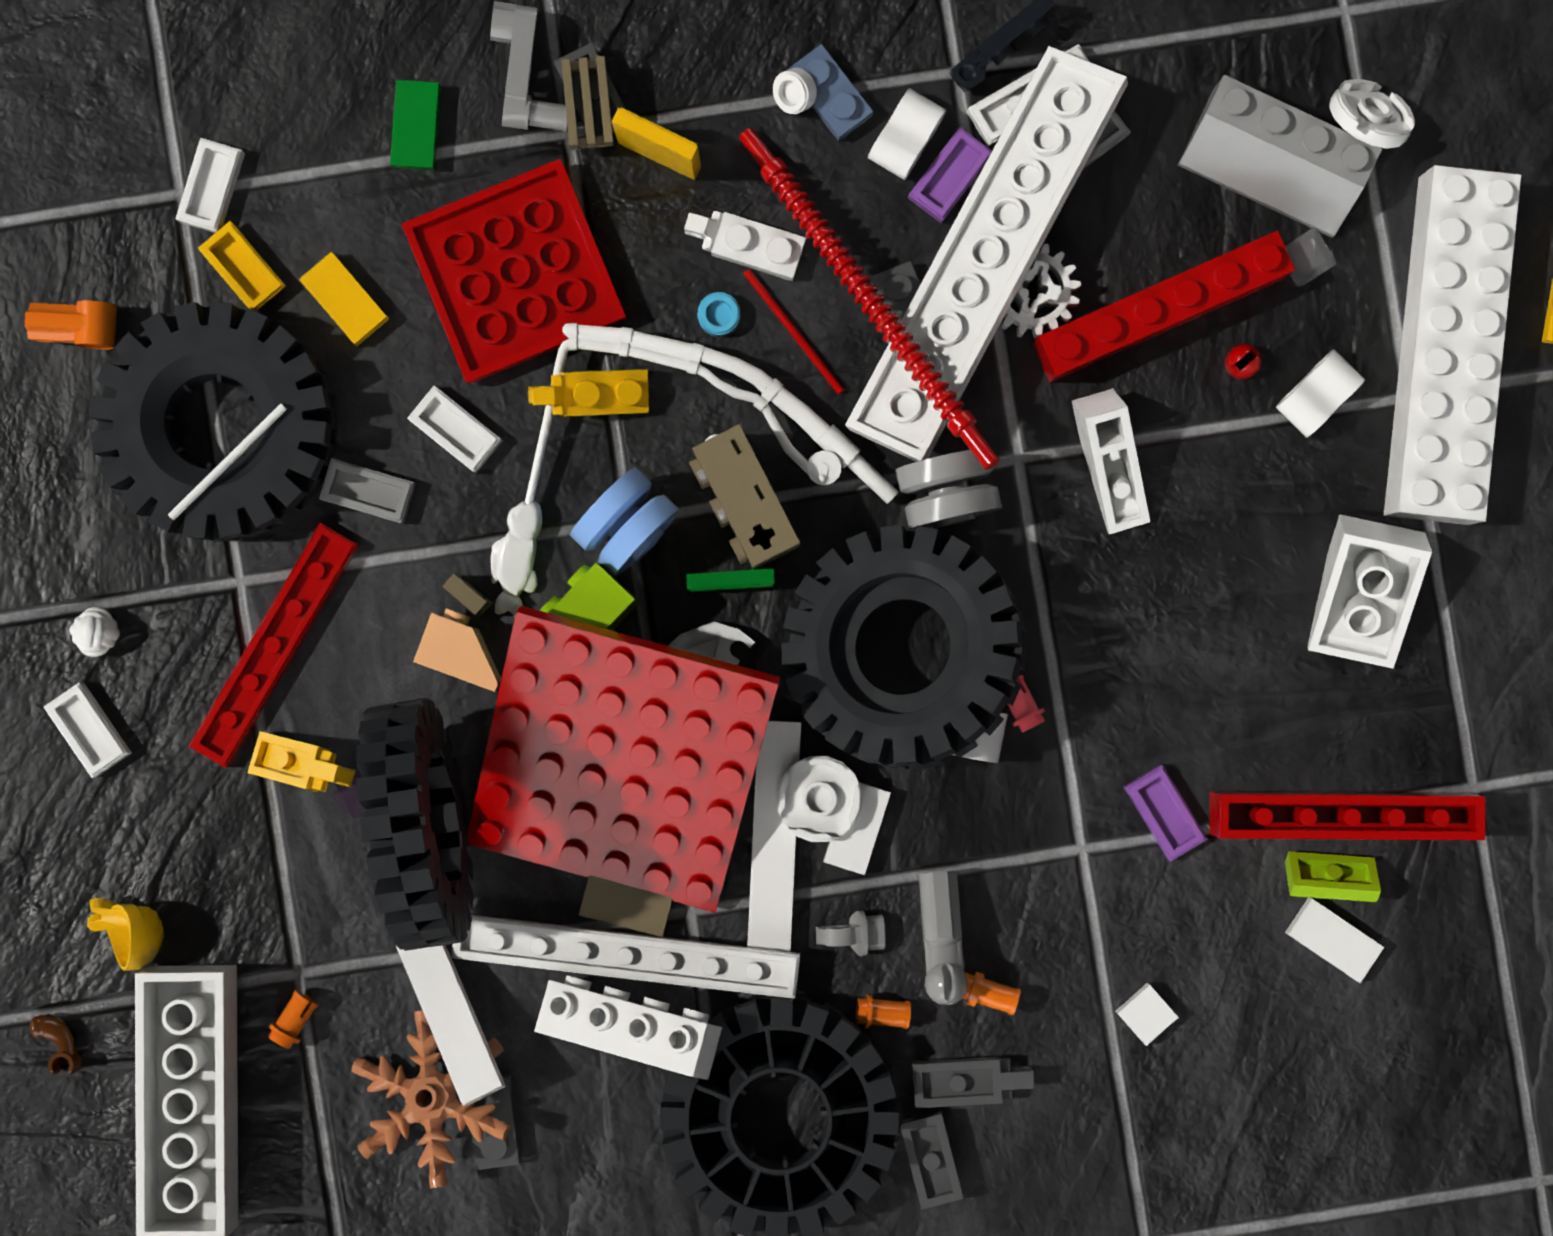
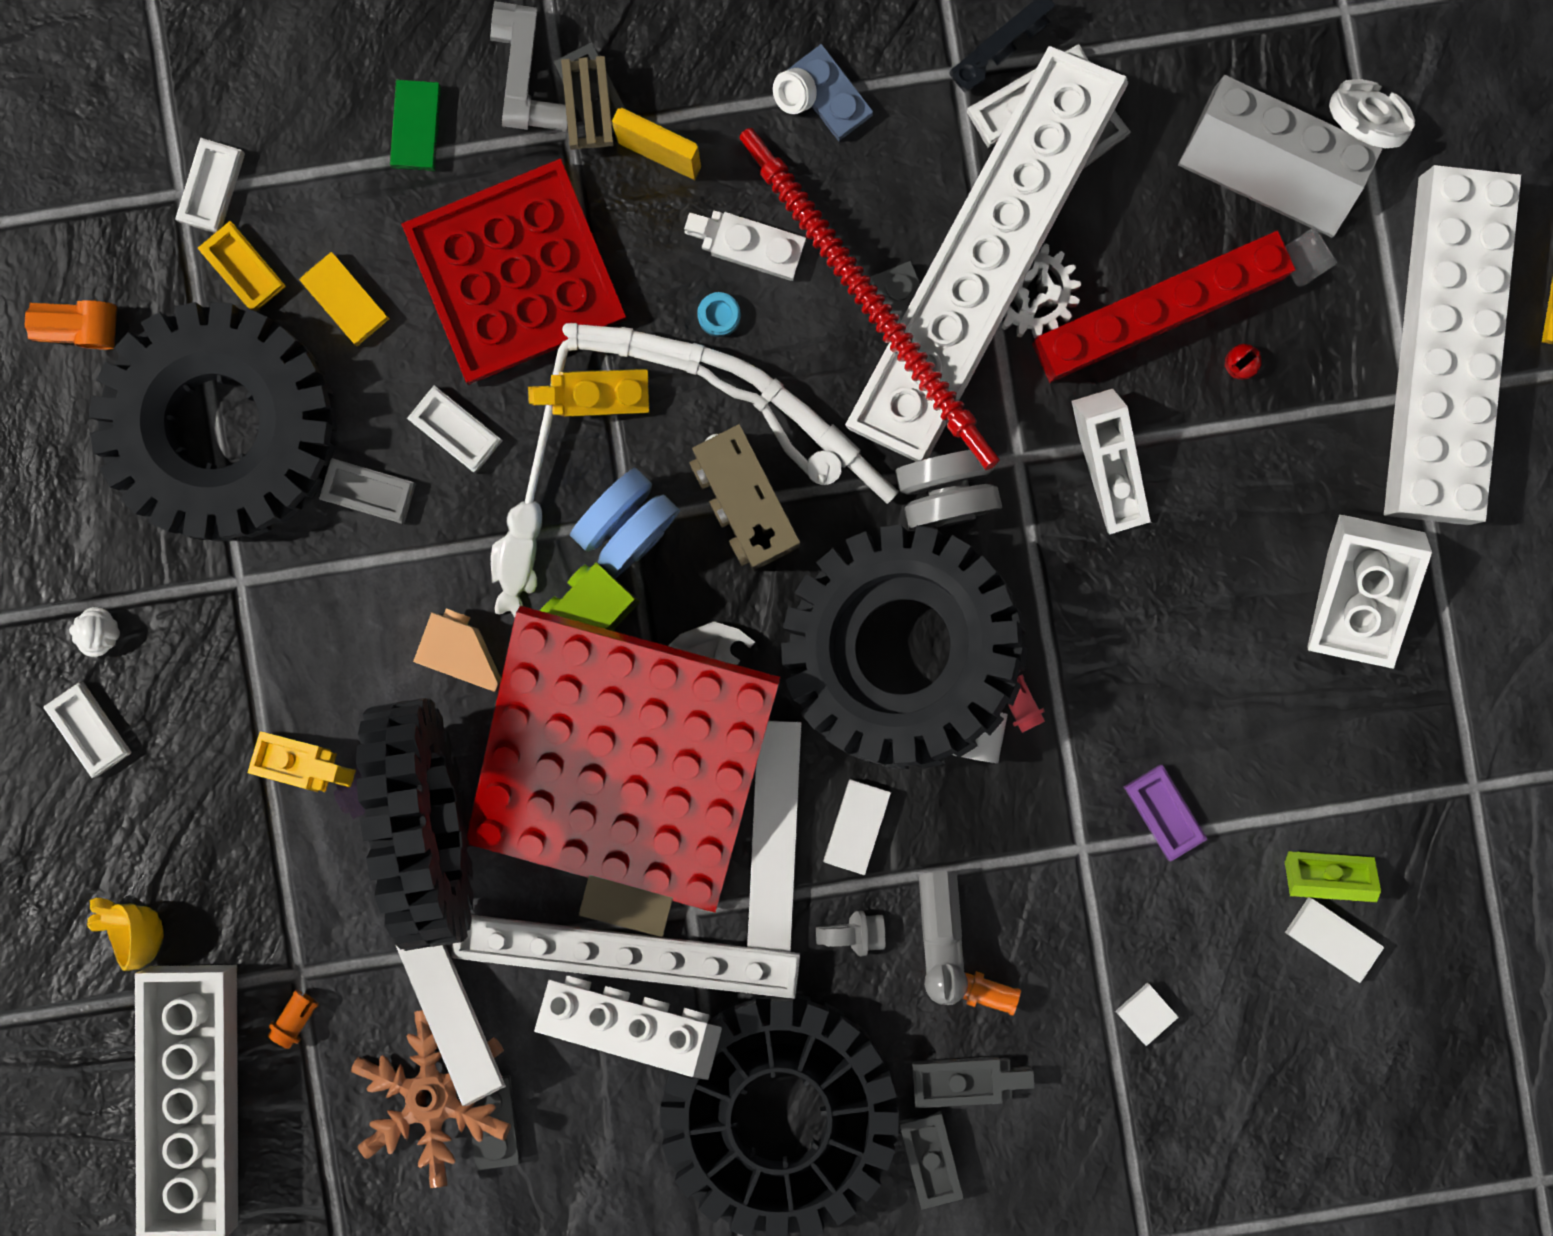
(57, 1031): reddish brown arm -> none
(227, 461): white axle -> none
(274, 645): red tile -> none
(467, 594): dark tan tile -> none
(730, 580): green tile -> none
(793, 331): red axle -> none
(819, 798): white tile -> none
(882, 1013): orange pin -> none
(906, 134): white axle -> none
(950, 175): medium lavender tile -> none
(1320, 393): white axle -> none
(1346, 815): red brick -> none

